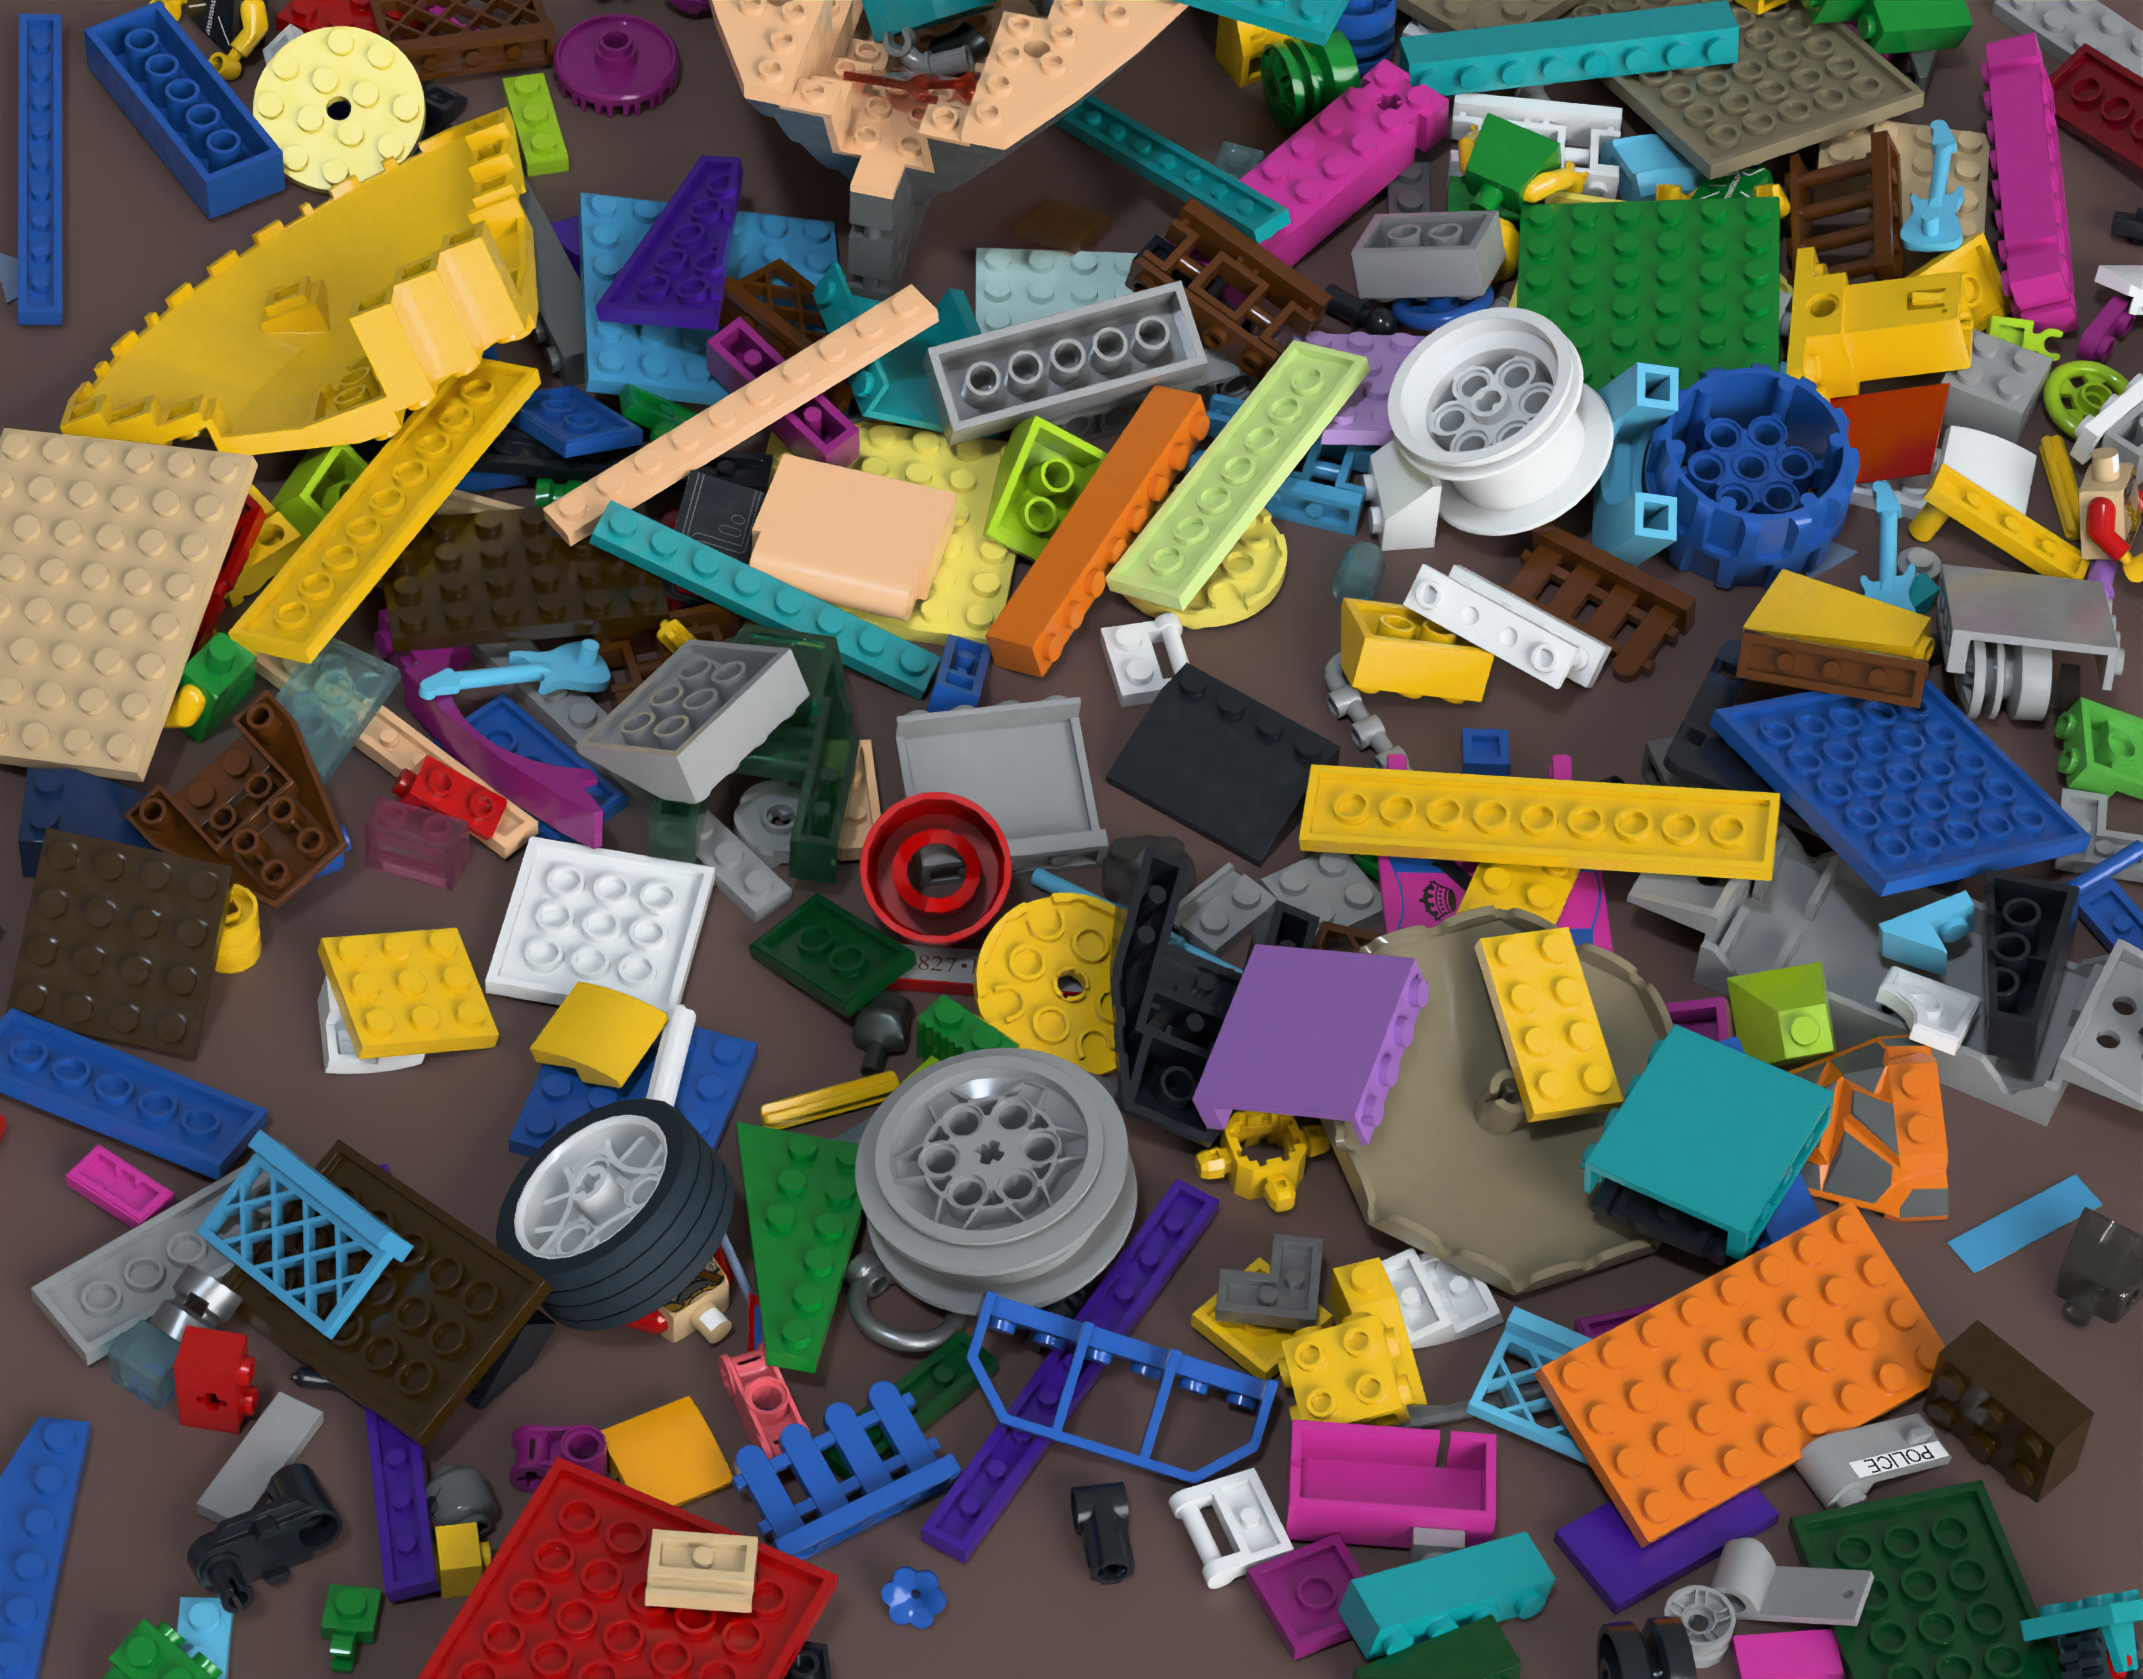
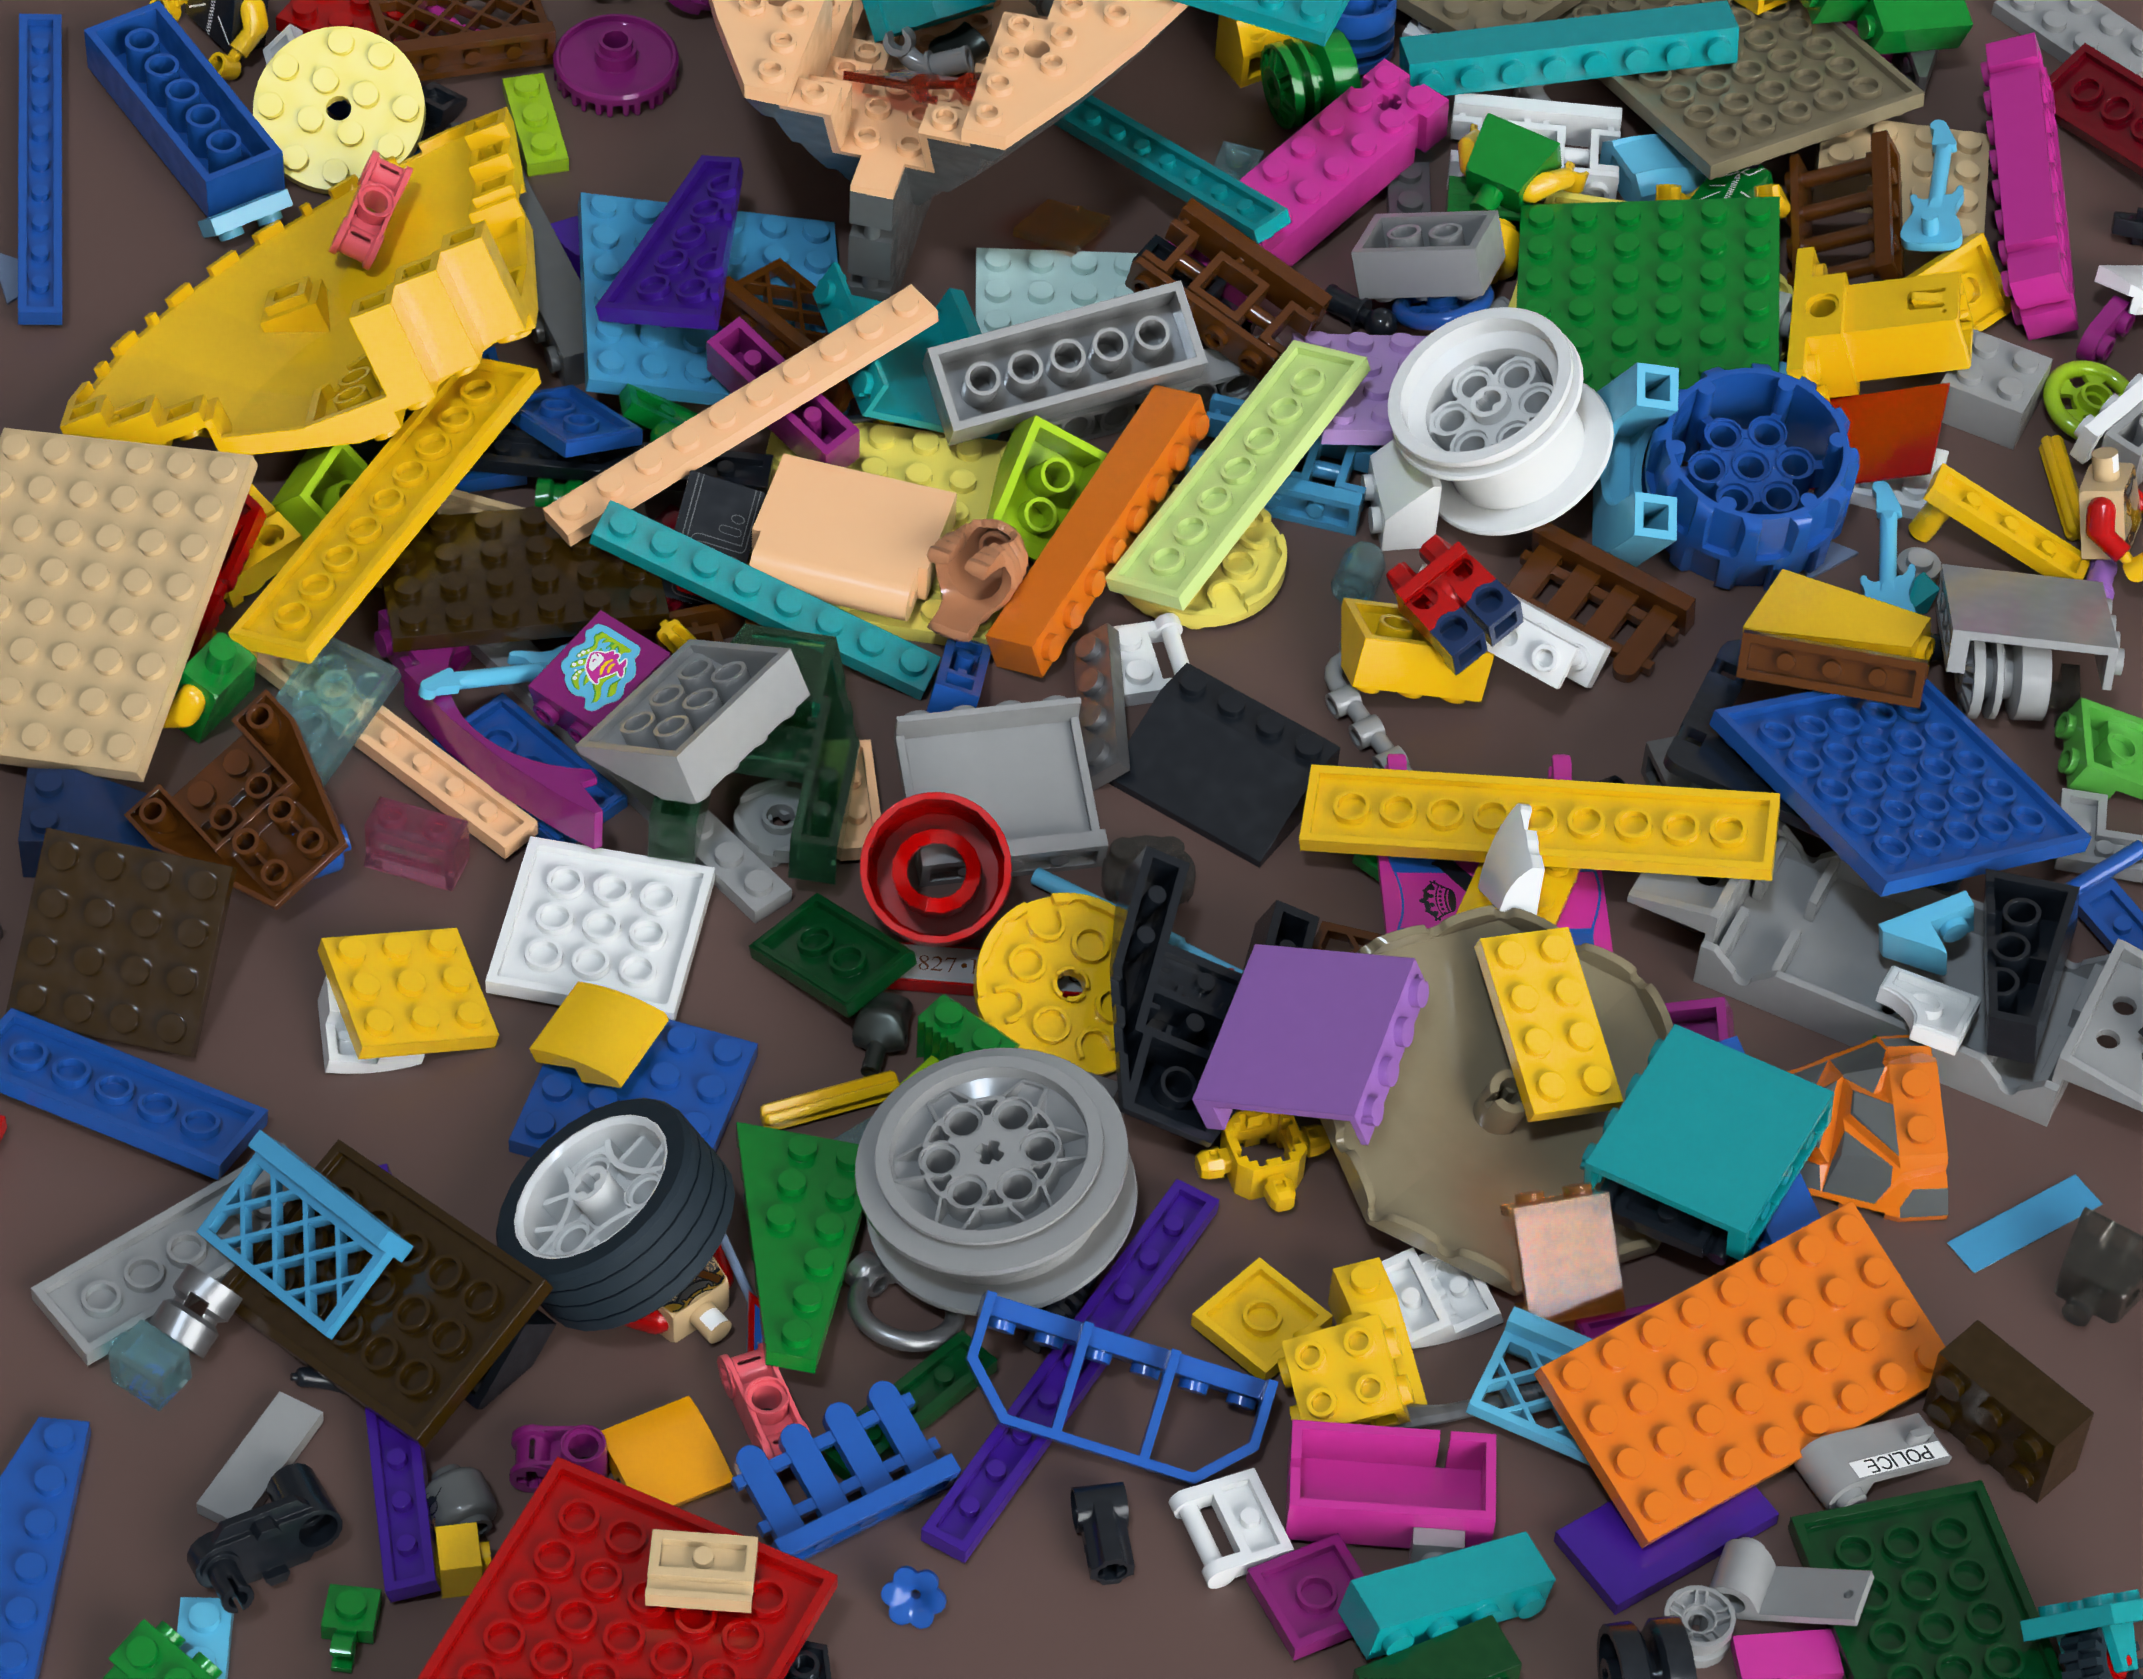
(118, 1187): dark pink plate -> none
(214, 1380): red brick -> none
(241, 934): yellow wheel -> none
(262, 209): none -> medium azure plate
(363, 230): none -> coral piece
(450, 794): red bracket -> none
(593, 675): none -> panel
(671, 1055): white axle -> none
(976, 575): none -> nougat hair
(1102, 704): none -> flat silver plate
(1221, 911): light grey plate -> none
(1276, 1299): flat silver plate -> none
(1328, 888): light grey plate -> none
(1454, 602): none -> hips
(1485, 751): blue plate -> none
(1513, 864): none -> white slope
(1567, 1253): none -> clear orange panel
(1783, 1014): lime slope -> none
(1990, 463): white slope -> none
(2021, 334): lime plate -> none

